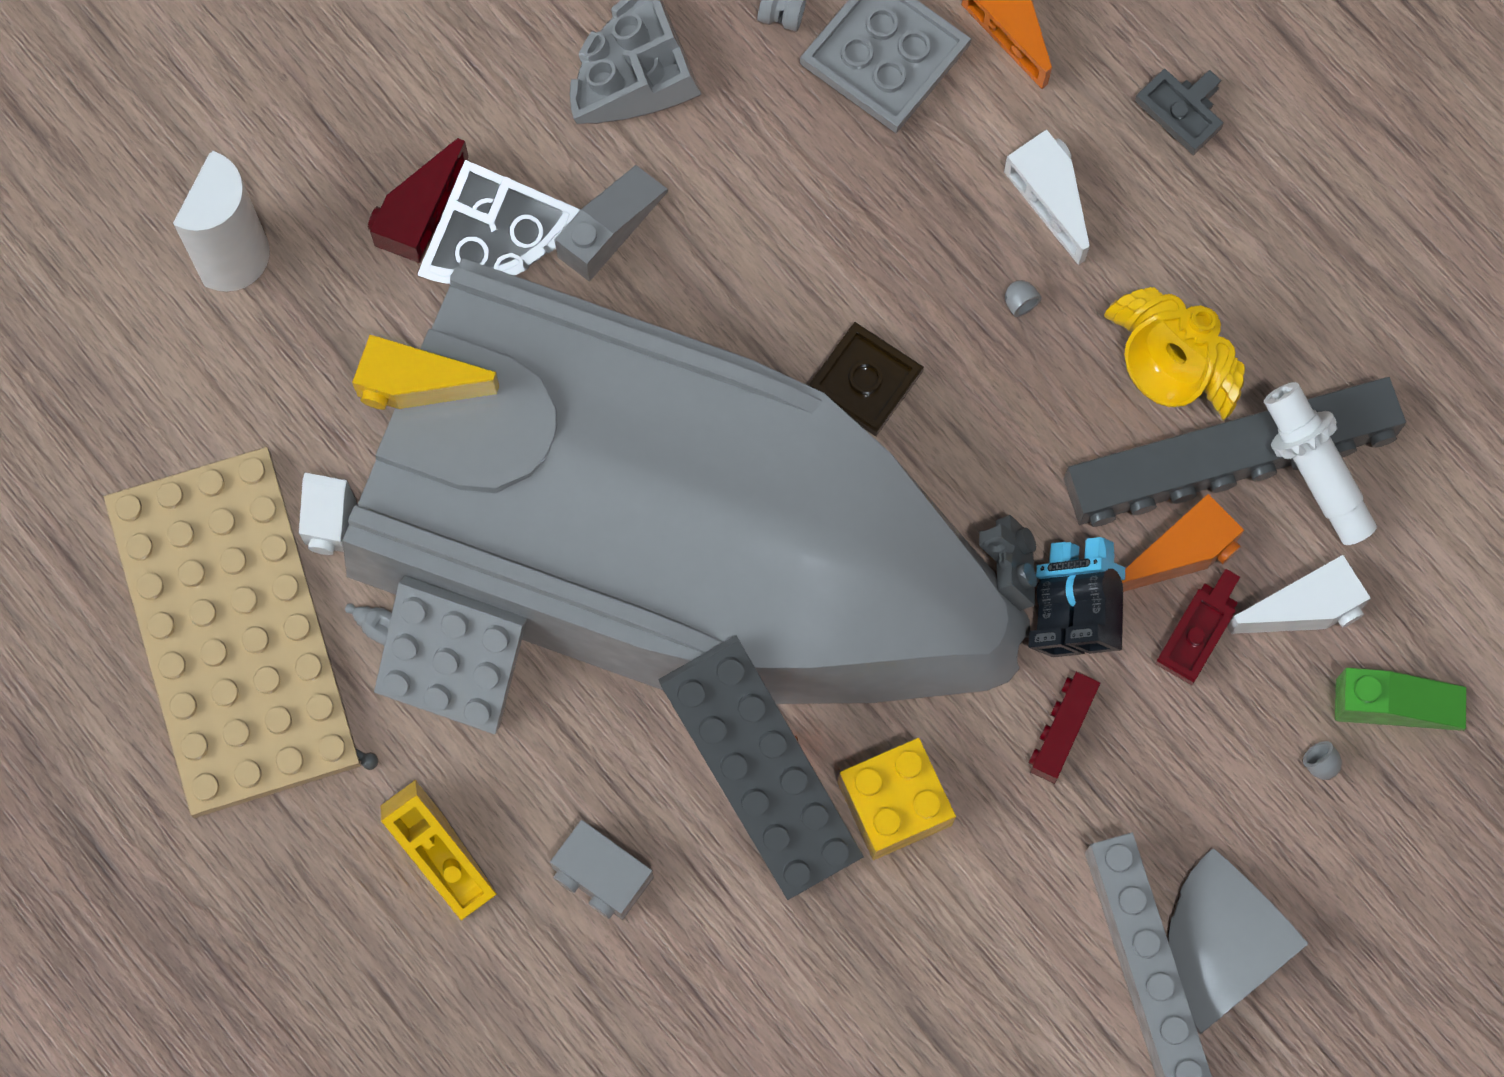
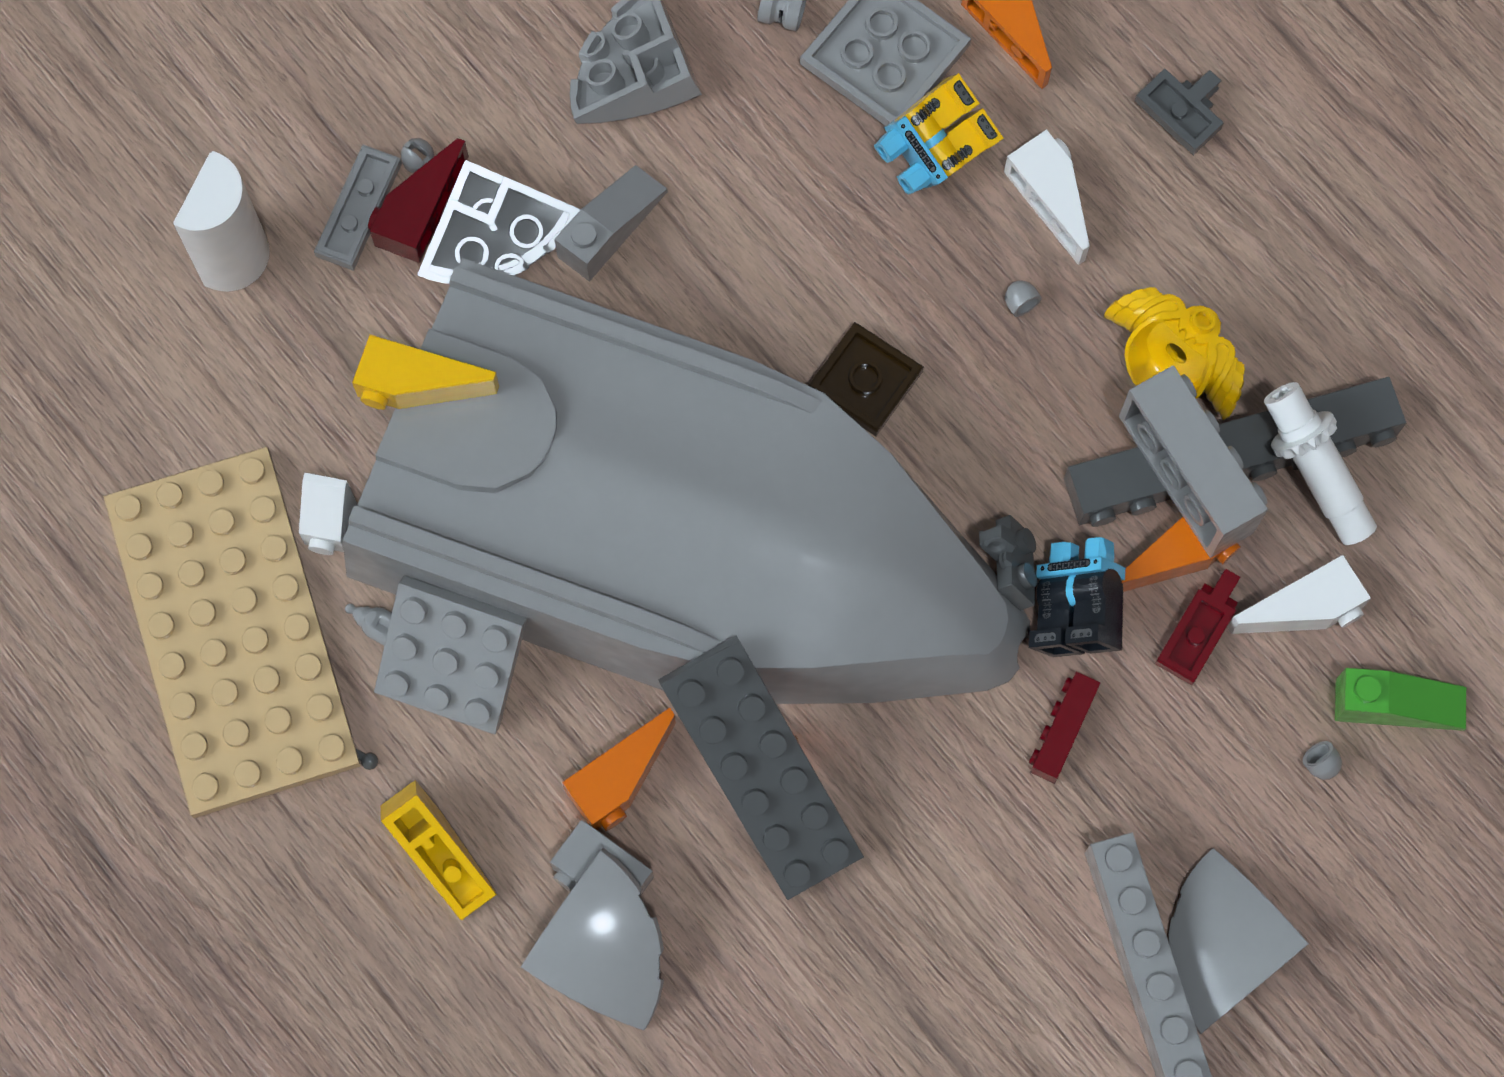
(363, 191): none -> light grey tile
(410, 159): none -> light grey hinge
(603, 946): none -> light grey brick
(614, 779): none -> orange slope
(896, 798): yellow brick -> none
(925, 144): none -> hips
(1193, 460): none -> light grey brick

